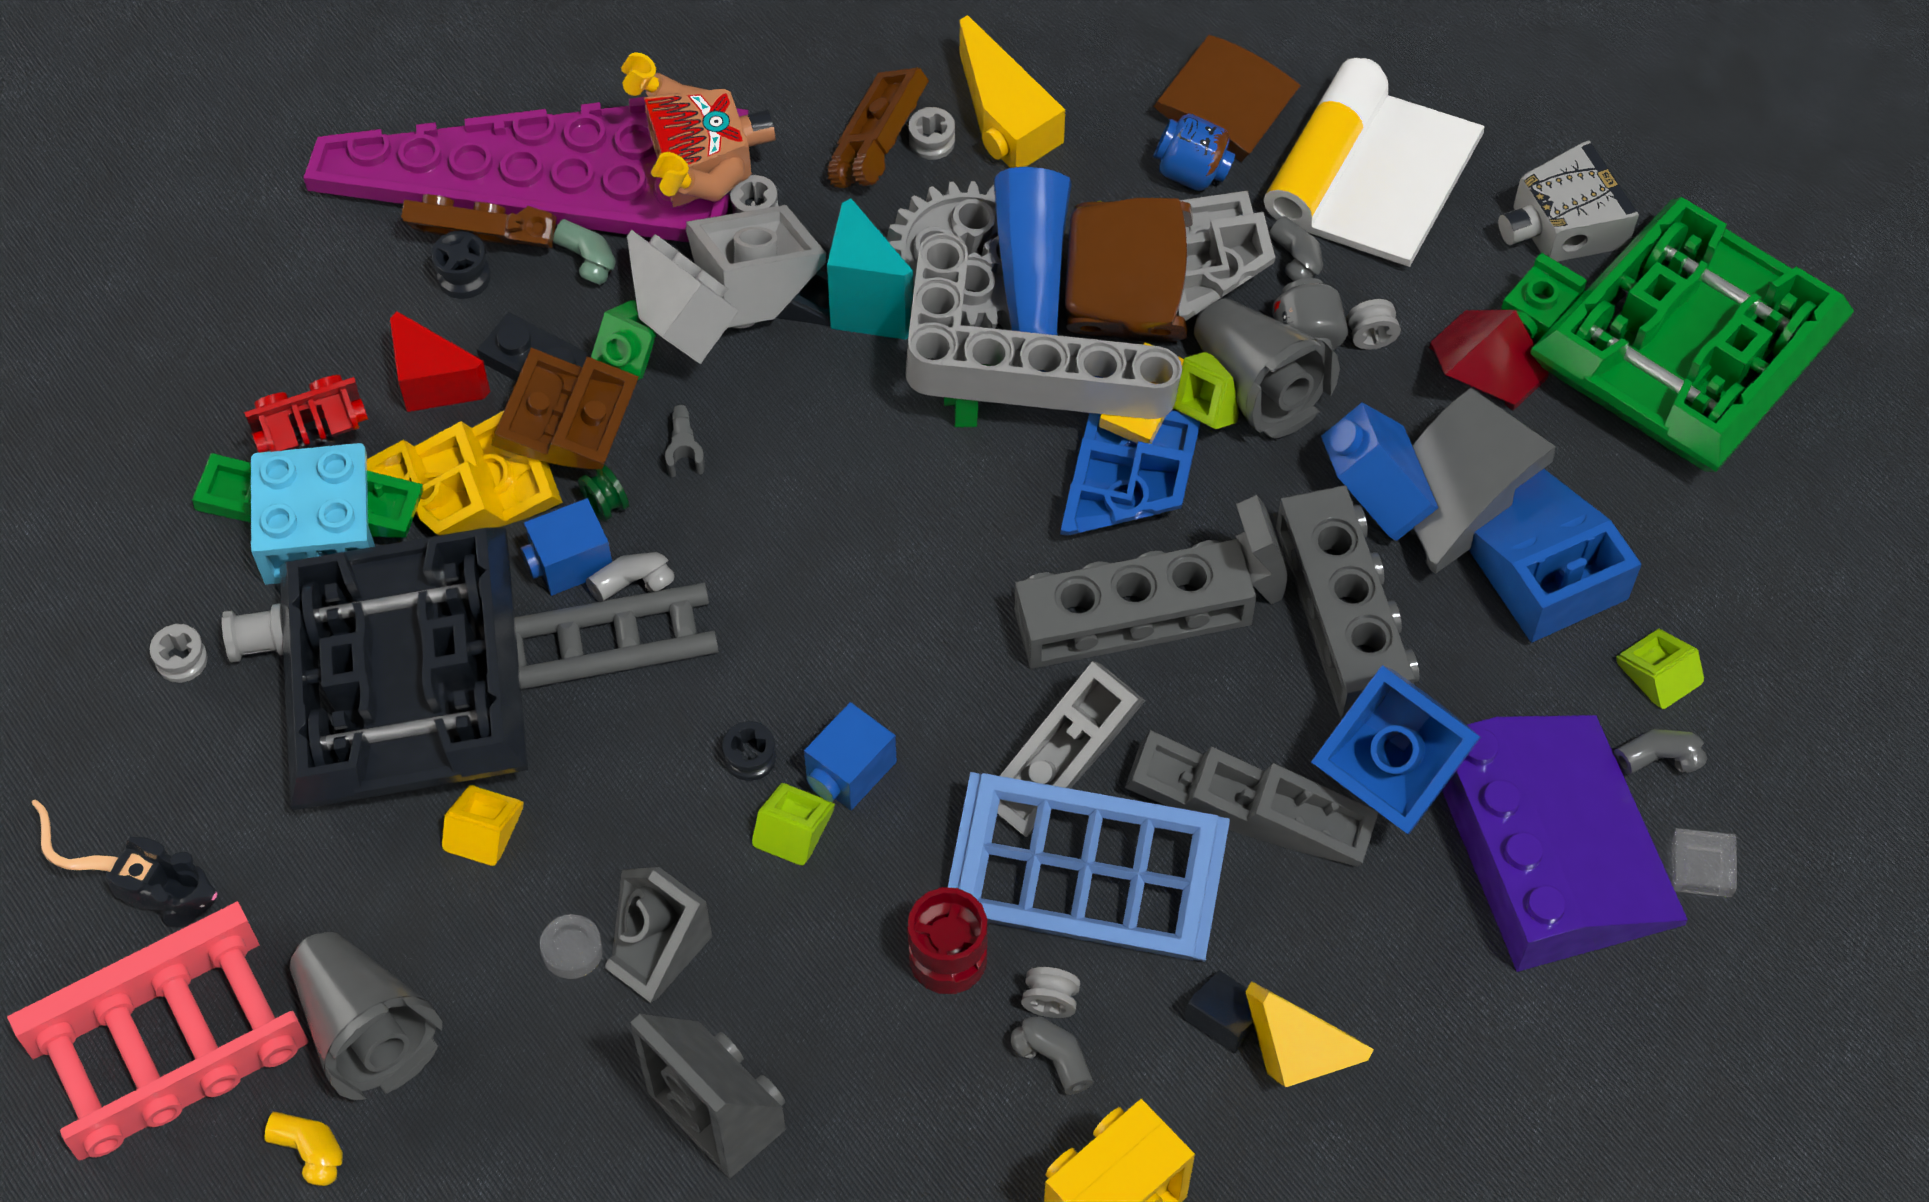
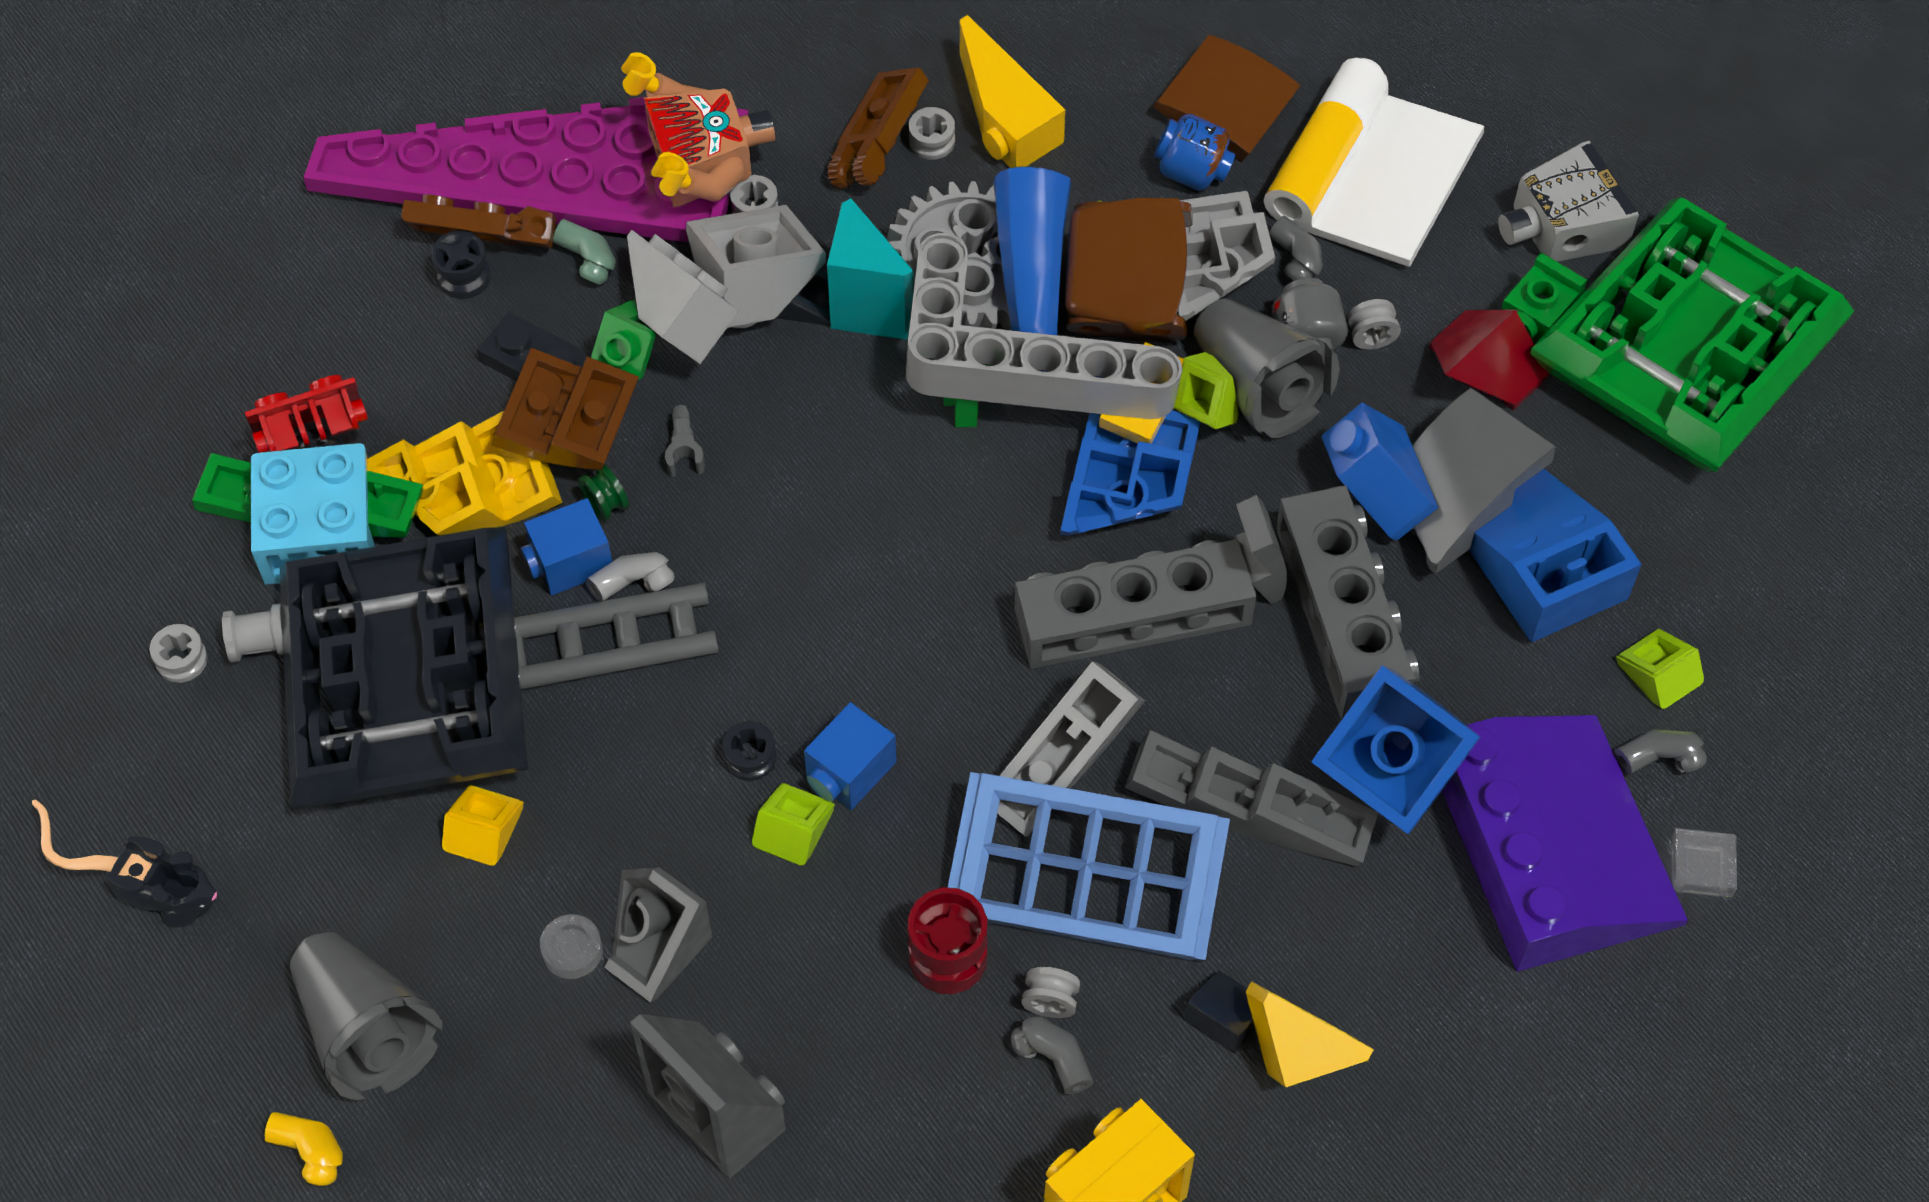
(109, 1000): coral fence -> none
(434, 369): red slope -> none

